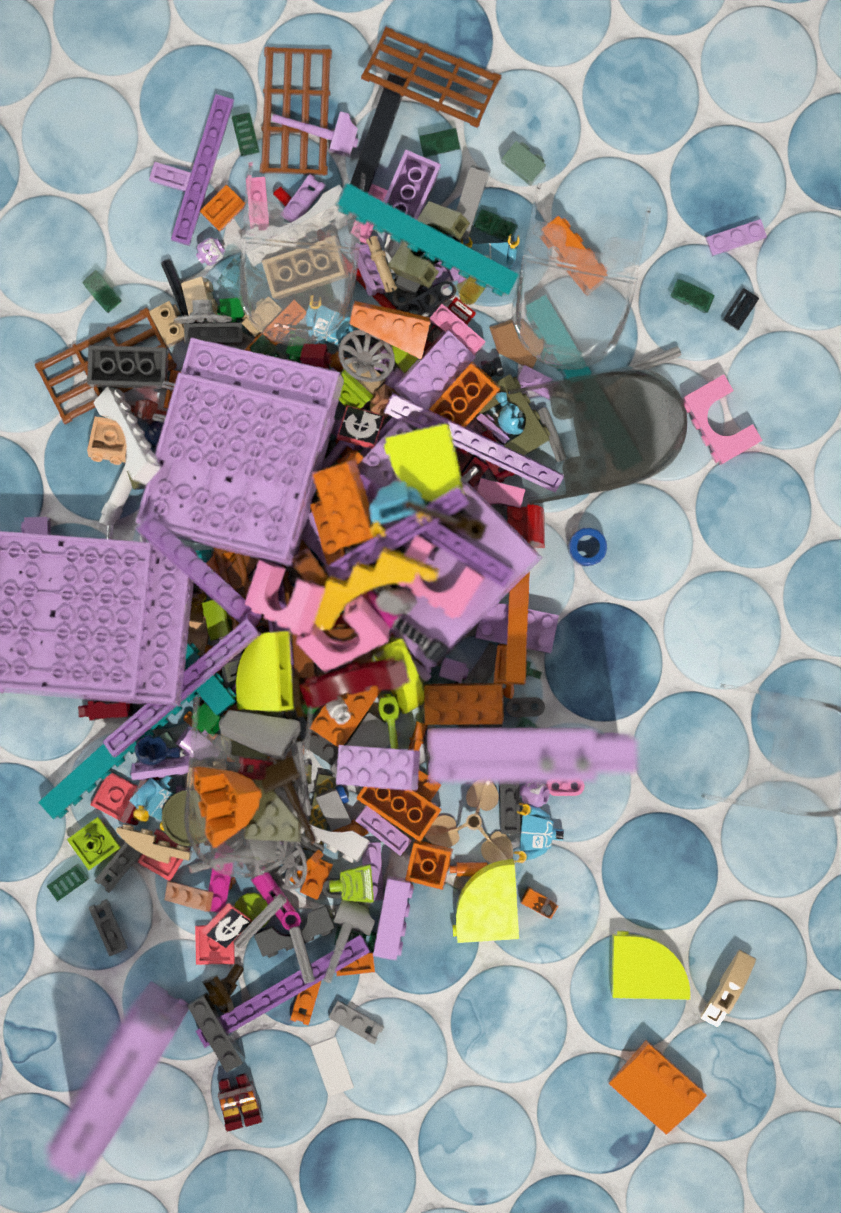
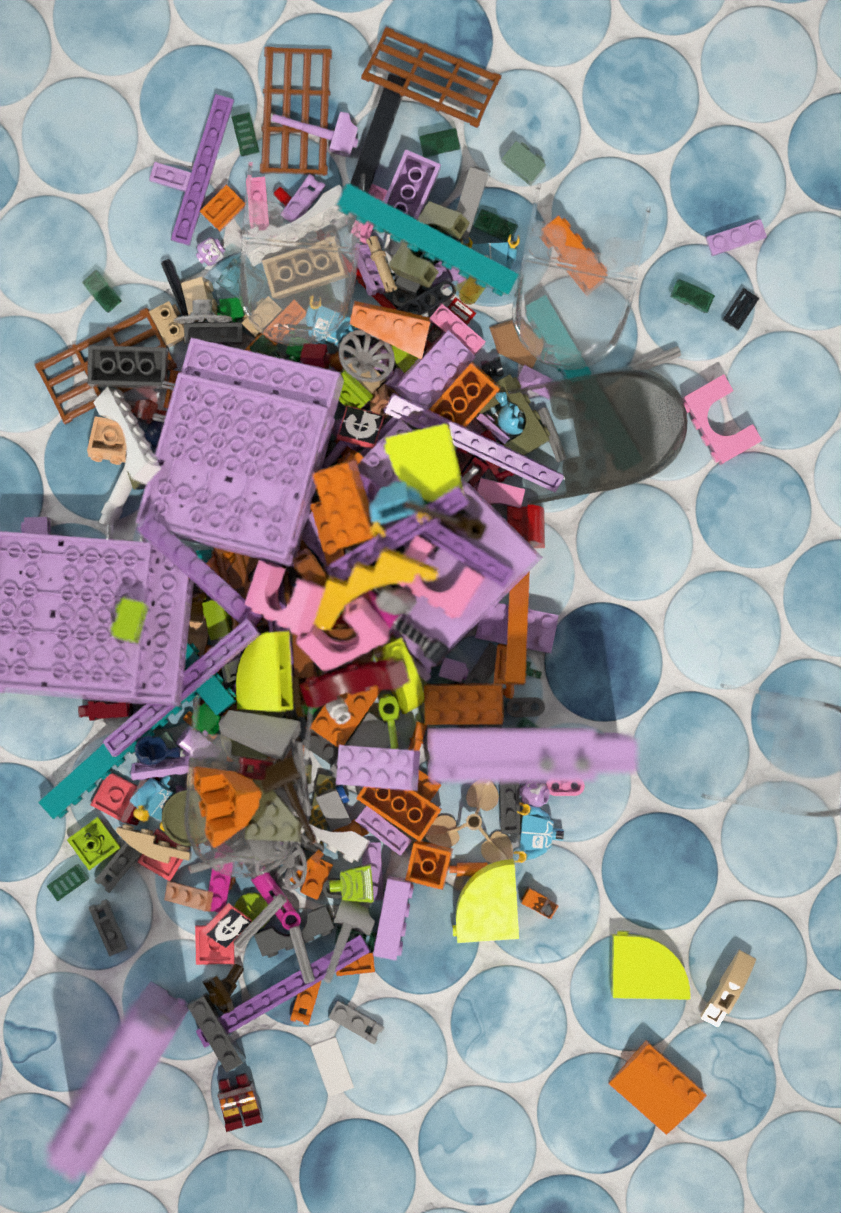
(129, 620): none -> lime brick
(574, 554): blue piece -> none

